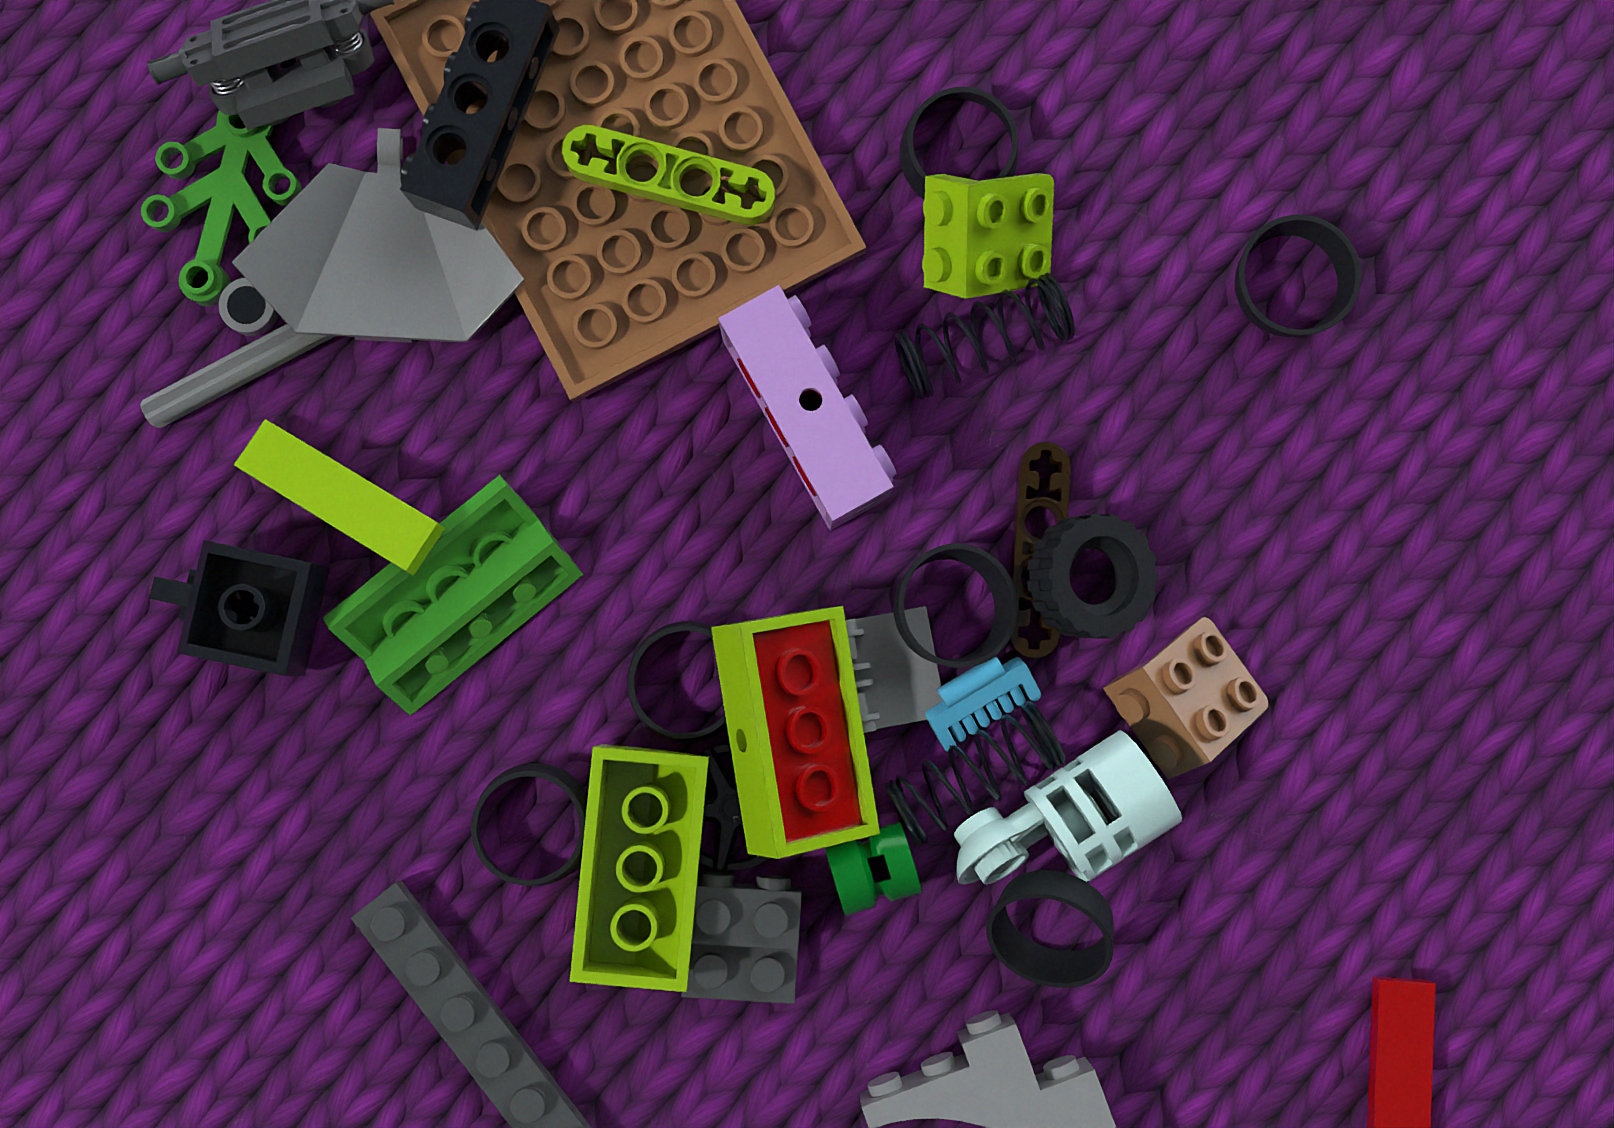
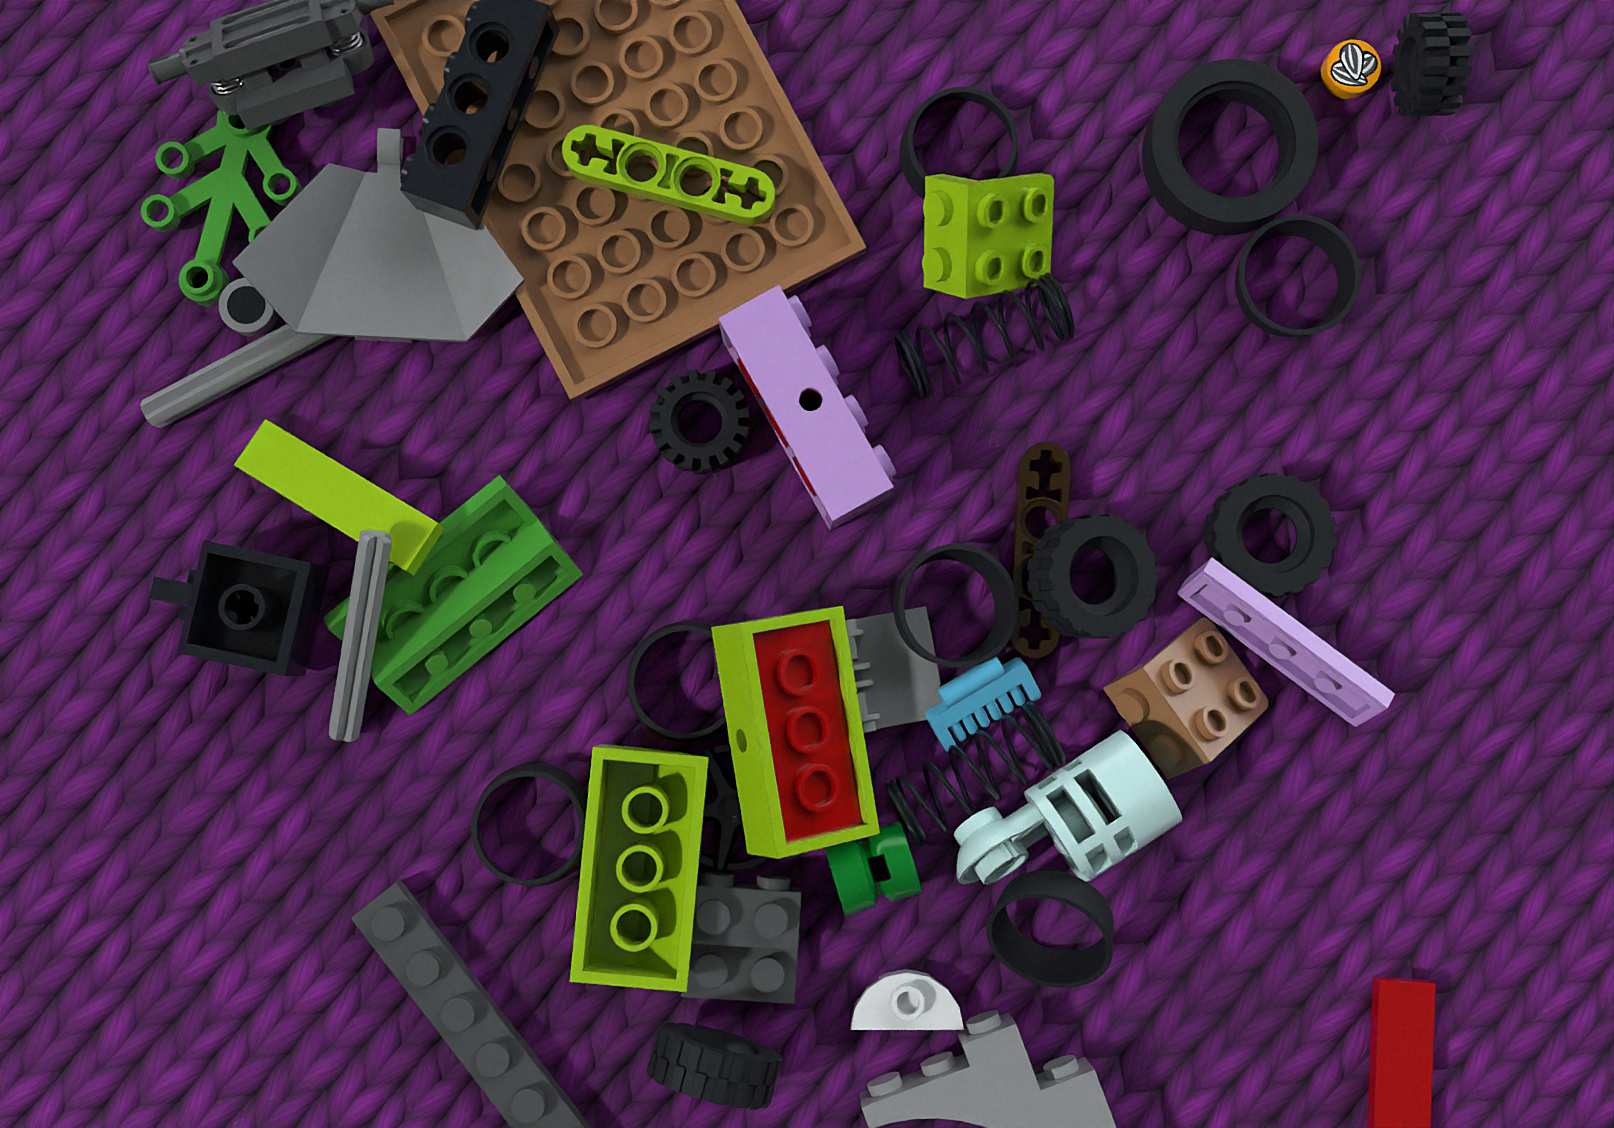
(360, 635): none -> light grey axle
(689, 390): none -> black tyre
(714, 1065): none -> black tyre
(906, 1002): none -> white plate
(1269, 95): none -> black tyre
(1285, 643): none -> lavender tile
(1300, 504): none -> black tyre
(1350, 69): none -> tile
(1431, 64): none -> black tyre

